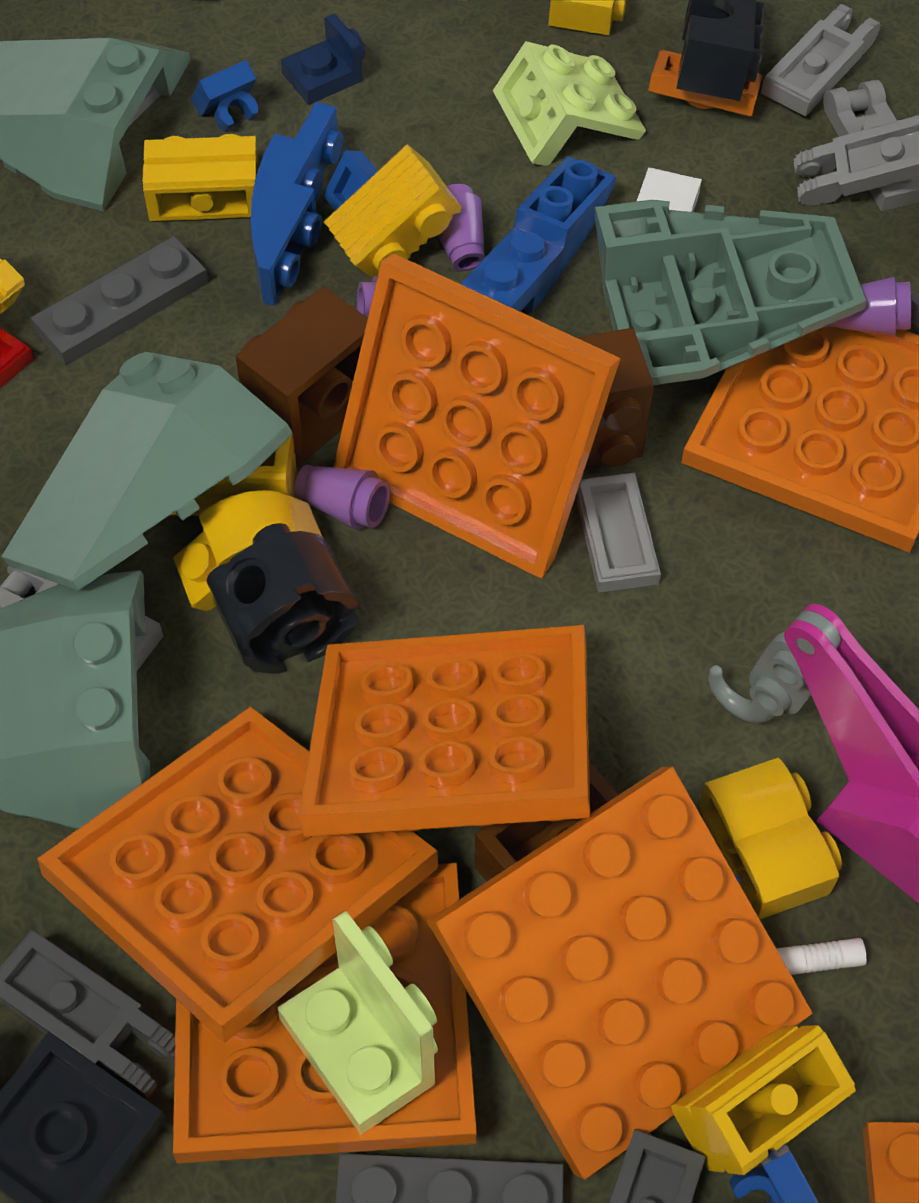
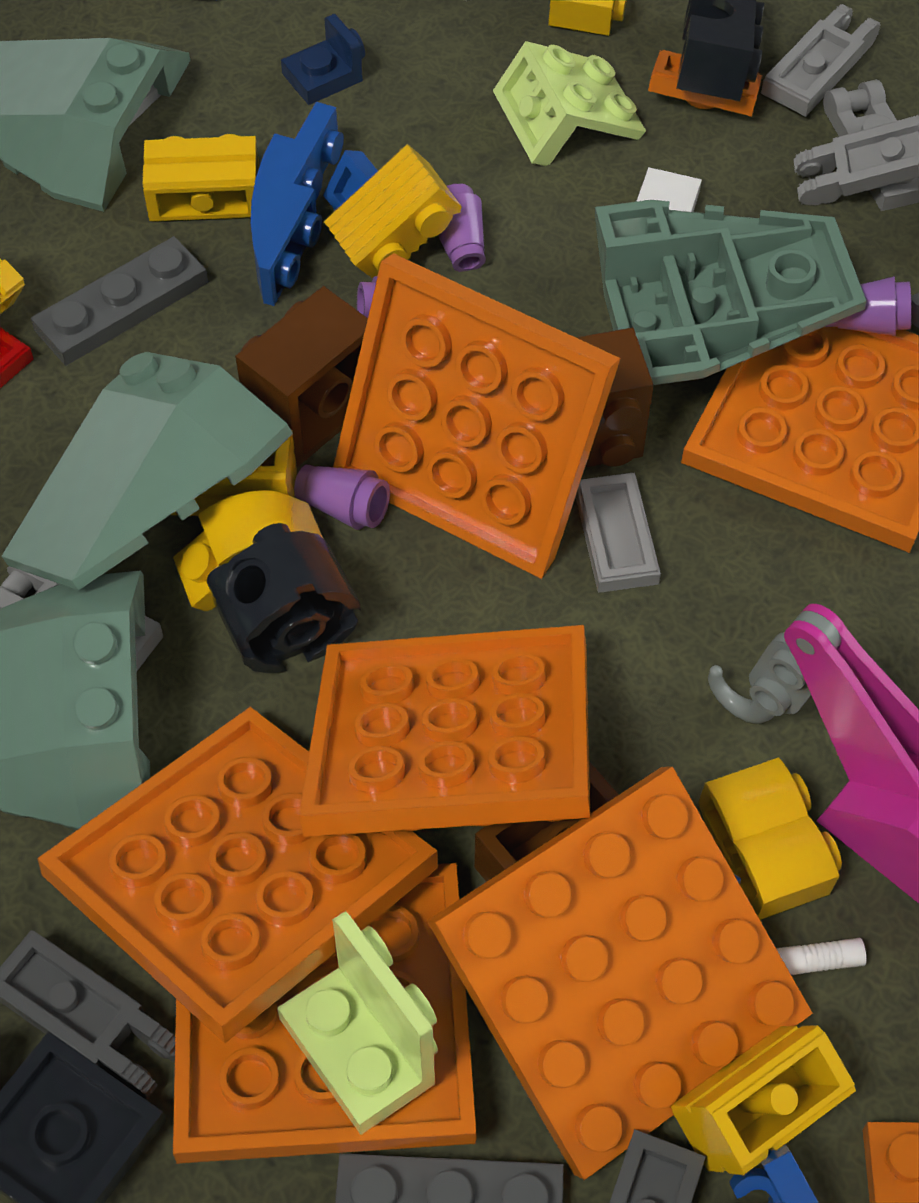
(224, 90): blue tile -> none
(544, 236): blue slope -> none

